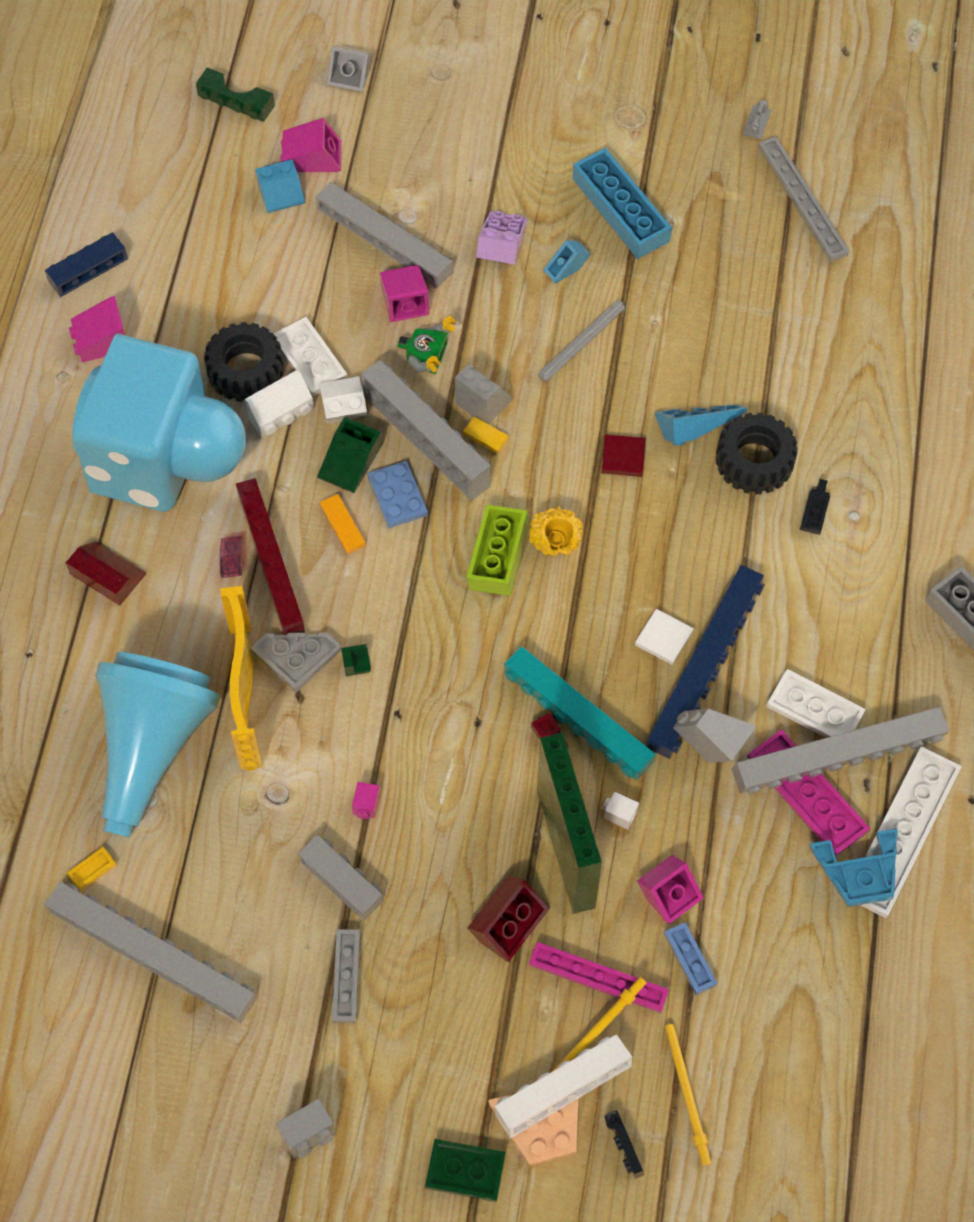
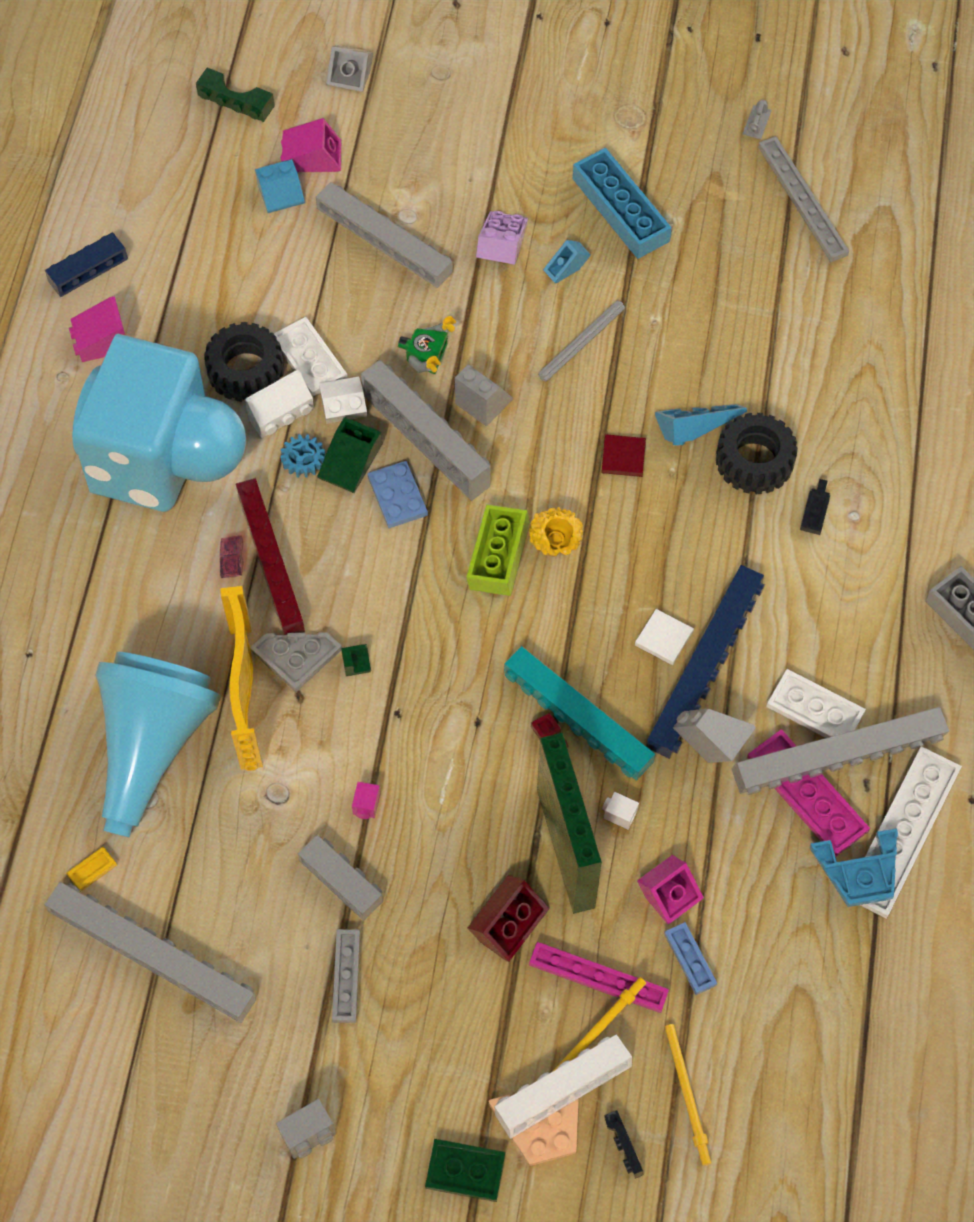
(104, 571): dark red slope -> none
(301, 453): none -> dark azure gear
(342, 524): light orange tile -> none
(404, 293): dark pink slope -> none
(485, 435): yellow tile -> none

